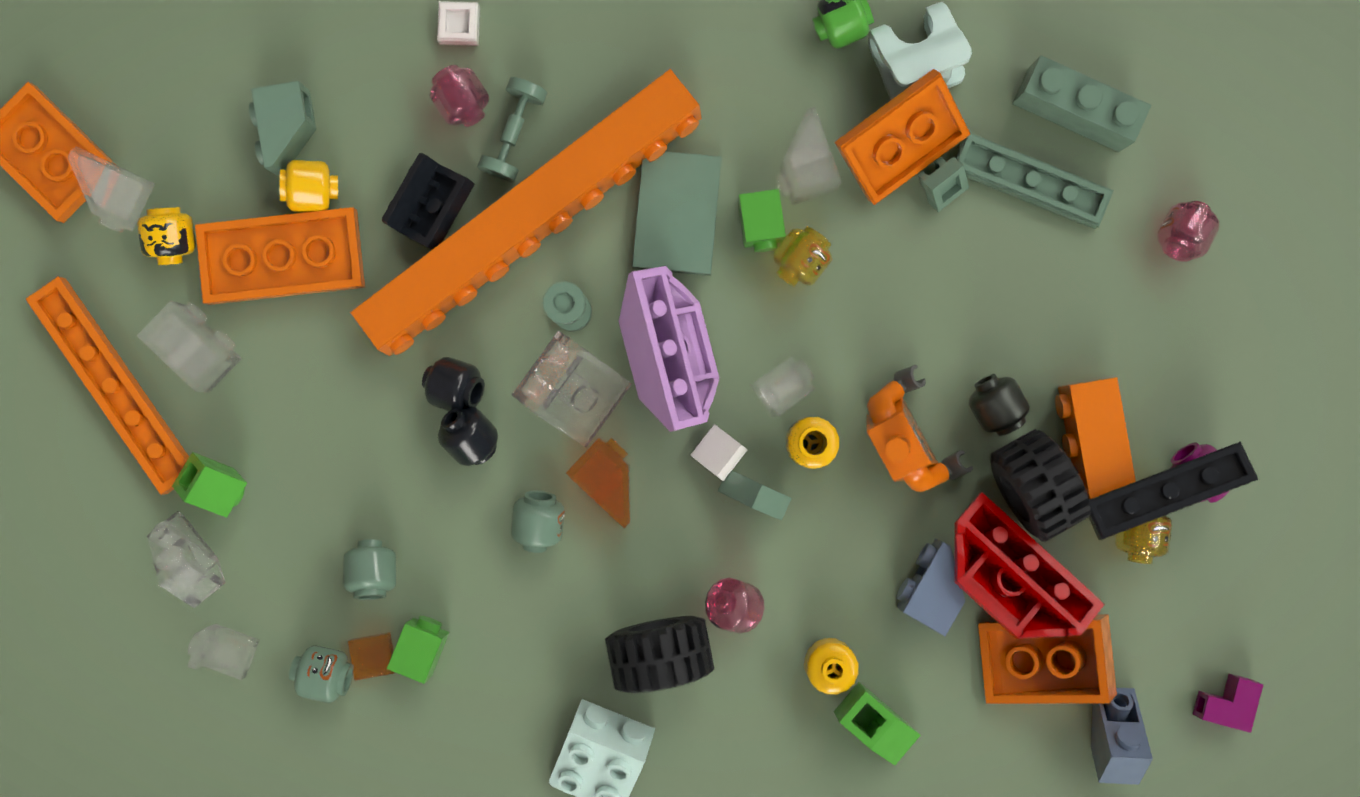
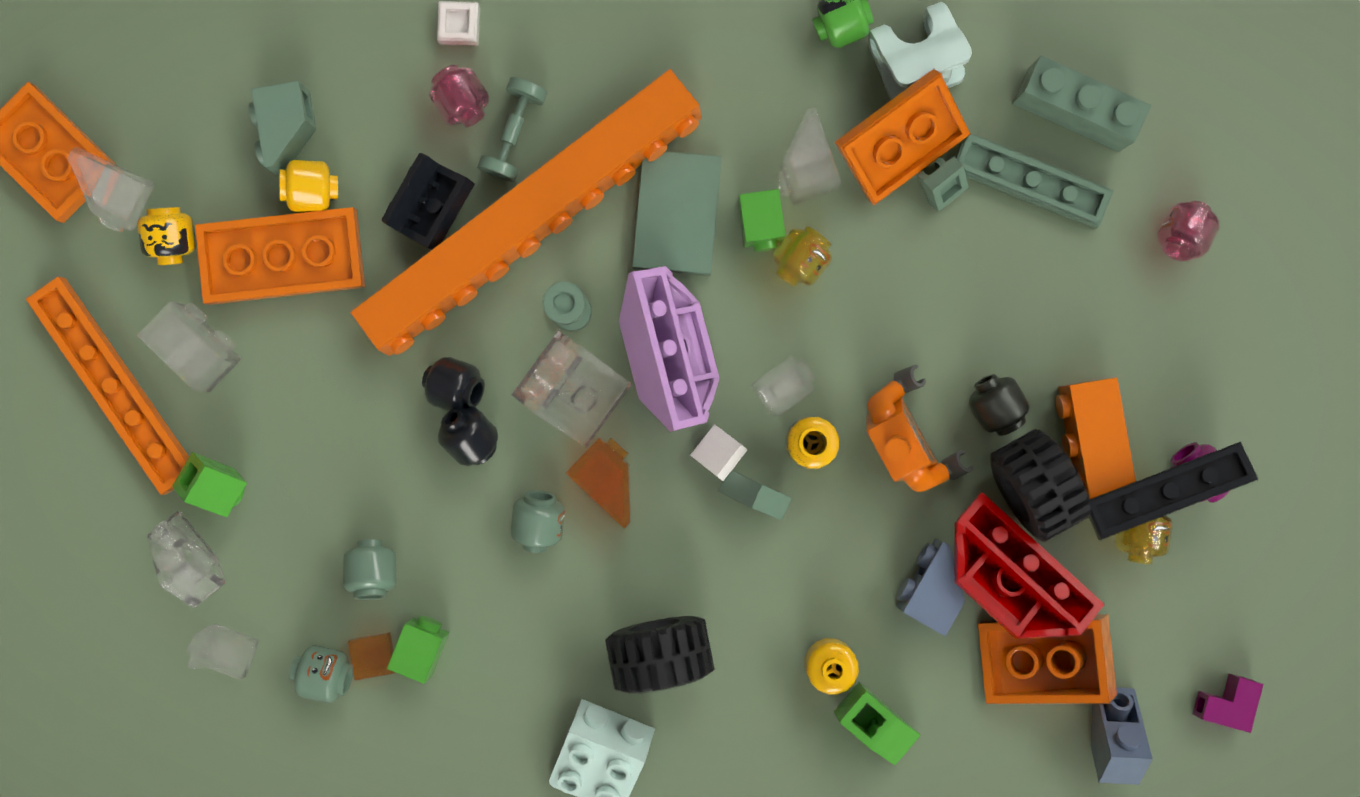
(734, 605): clear pink head -> none

